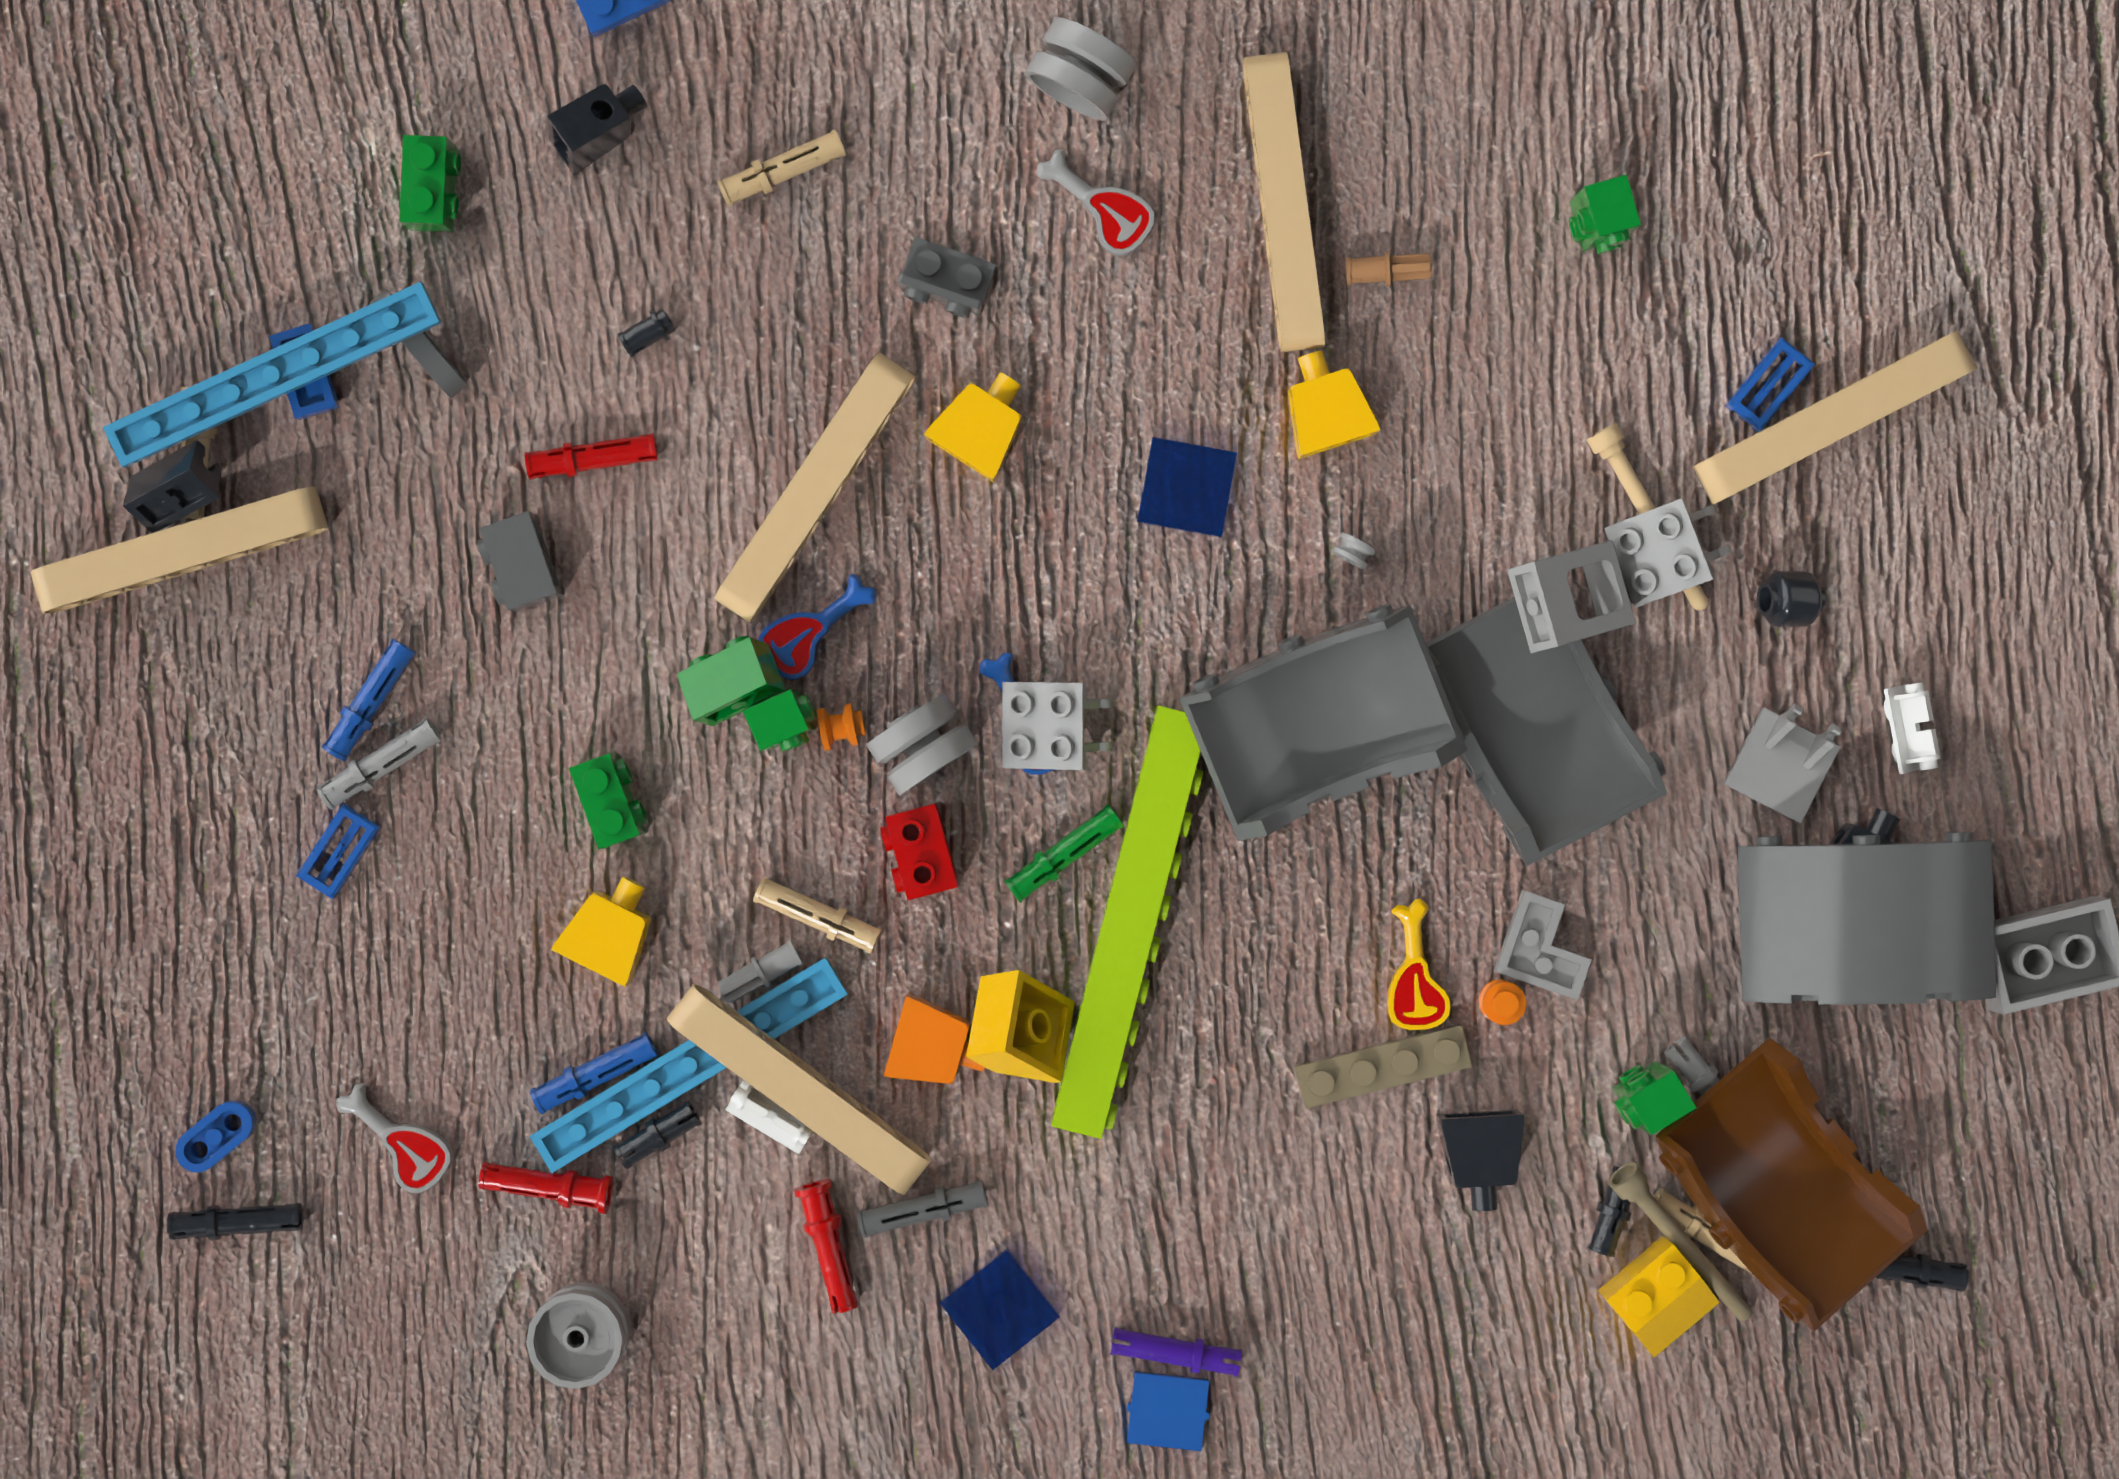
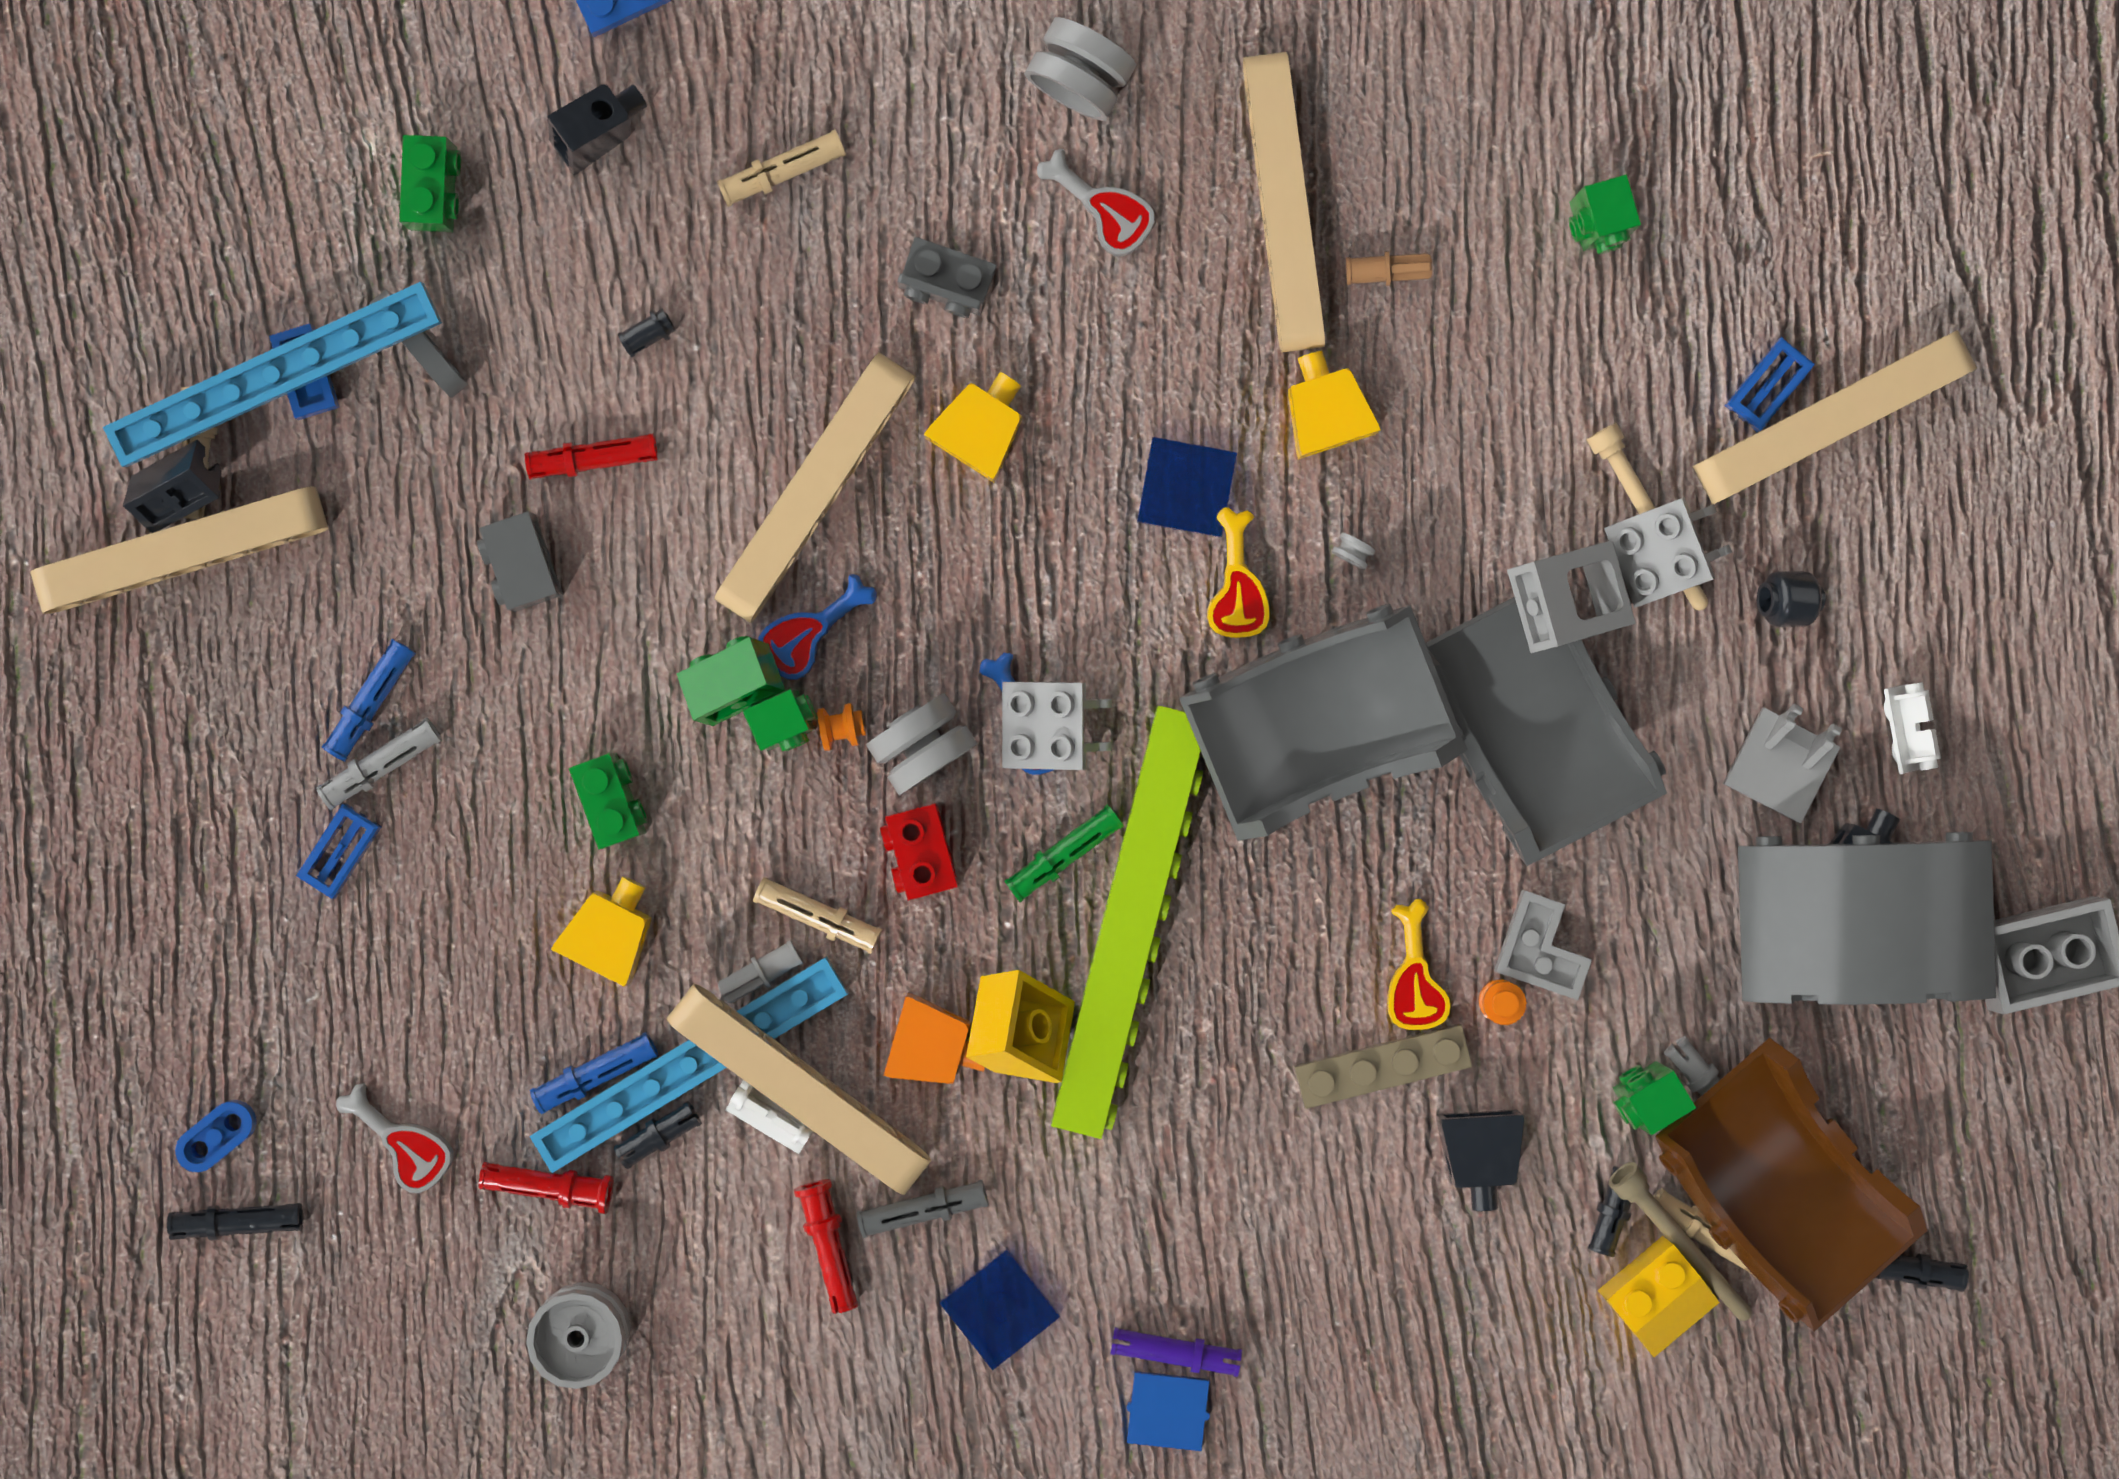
(1241, 603): none -> yellow piece

